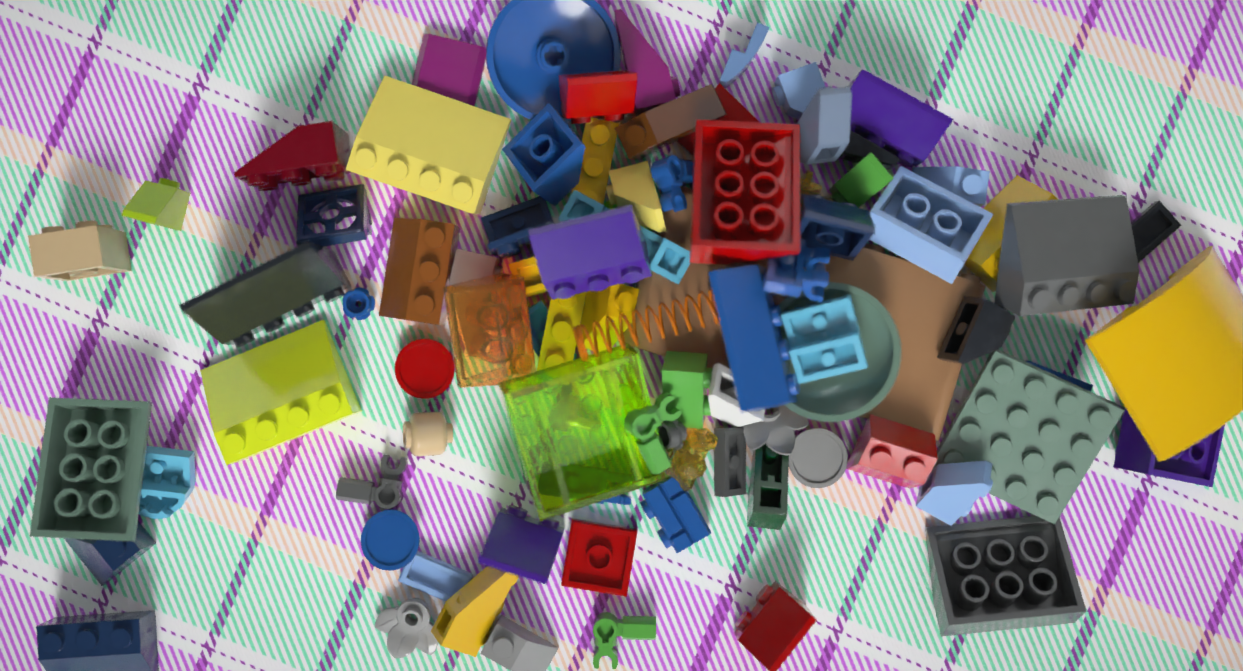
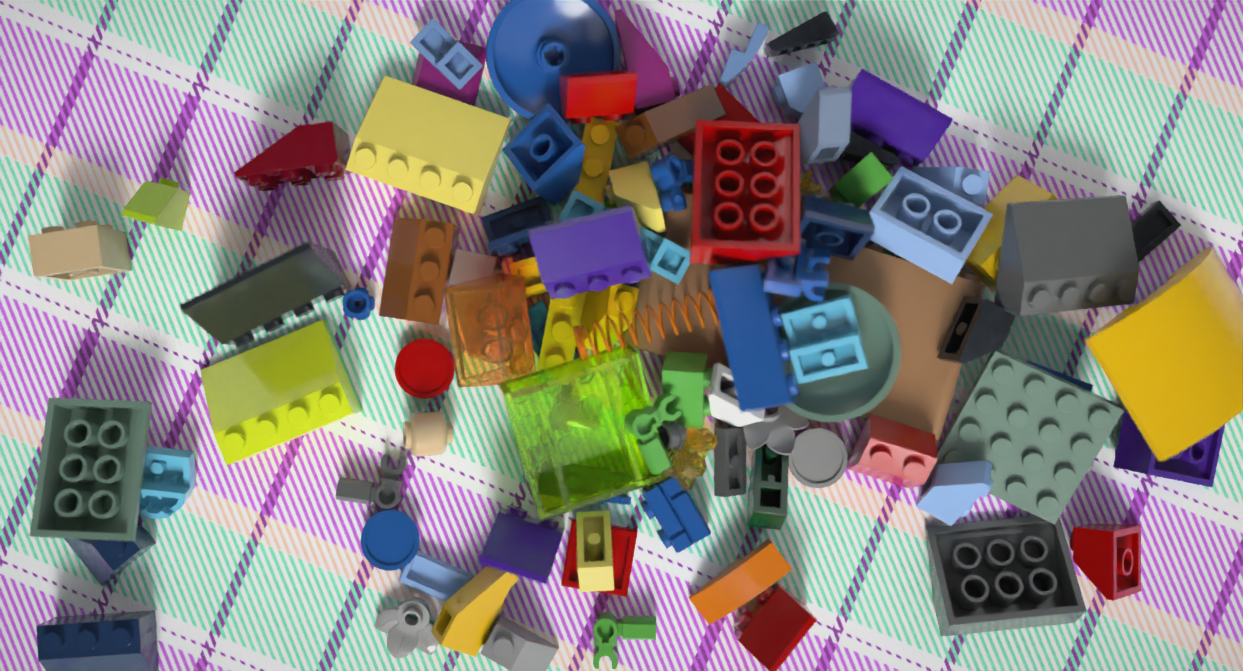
(326, 201): dark blue piece -> none
(446, 54): none -> medium blue slope
(594, 551): none -> light yellow slope
(740, 582): none -> orange slope
(810, 34): none -> black slope
(1109, 557): none -> red slope

